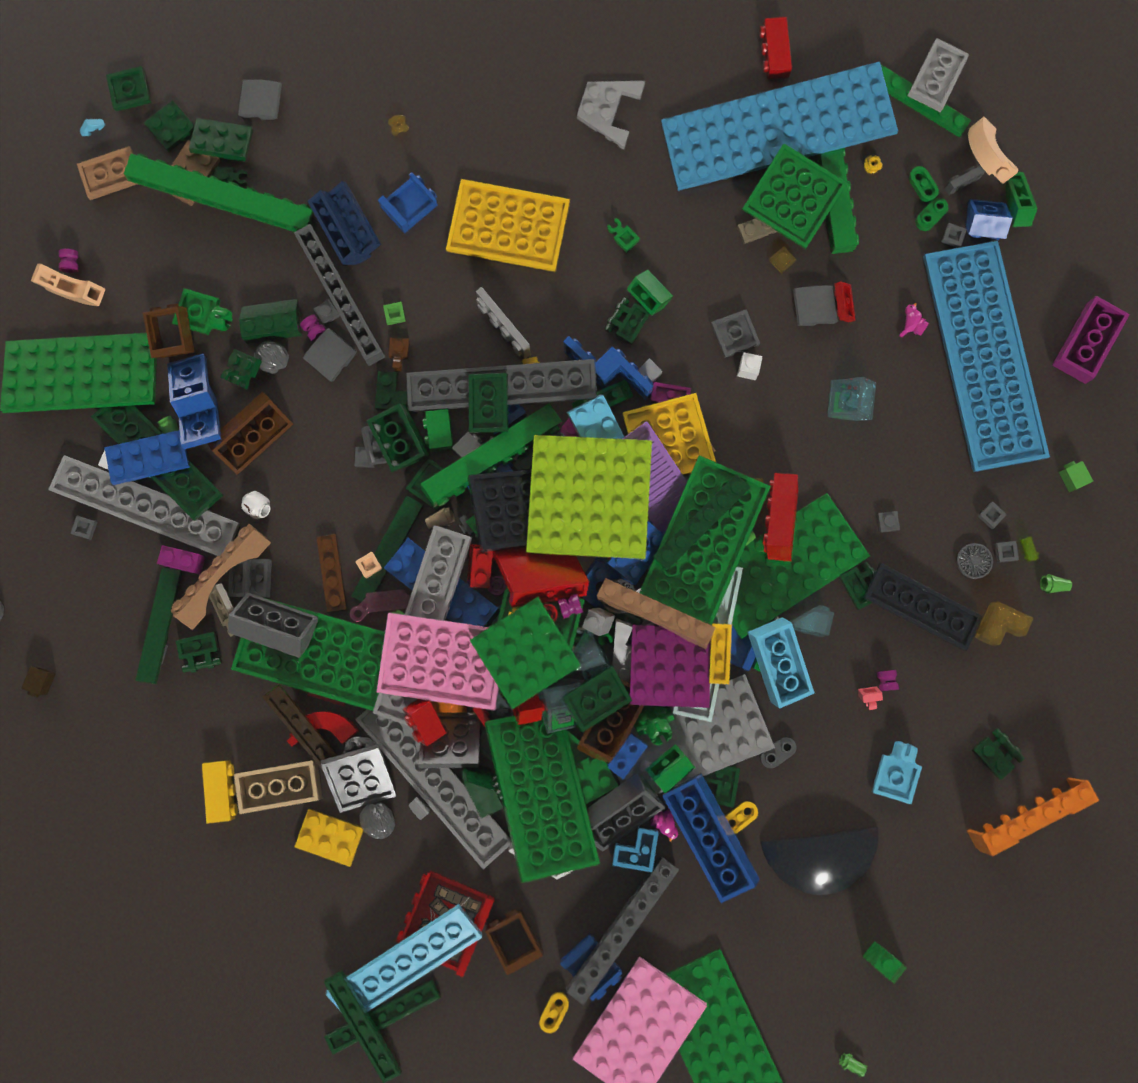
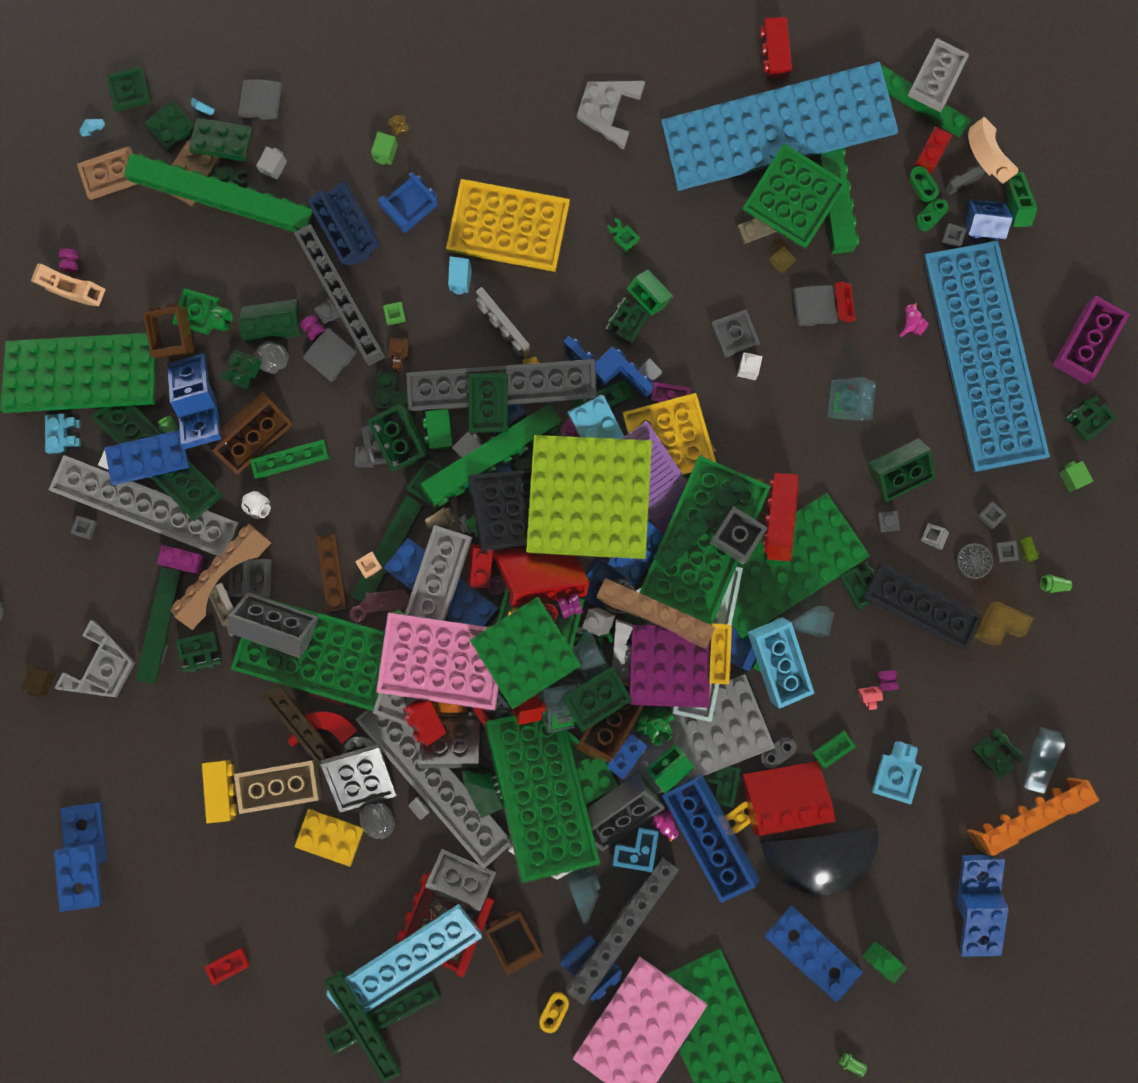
(56, 433): none -> medium azure plate
(80, 857): none -> blue bracket
(107, 669): none -> light grey wing
(202, 107): none -> medium azure tile
(227, 966): none -> red plate
(271, 163): none -> light grey brick
(289, 459): none -> green plate
(384, 148): none -> bright green brick
(459, 275): none -> medium azure slope
(460, 880): none -> light grey plate
(585, 893): none -> clear light blue slope
(738, 535): none -> dark grey brick
(787, 798): none -> red slope
(813, 953): none -> blue bracket
(833, 749): none -> green plate
(872, 168): yellow plate -> none
(902, 470): none -> dark green slope
(933, 149): none -> red brick
(935, 536): none -> light grey slope
(982, 905): none -> blue bracket
(1043, 759): none -> clear light blue slope
(1095, 422): none -> dark green plate

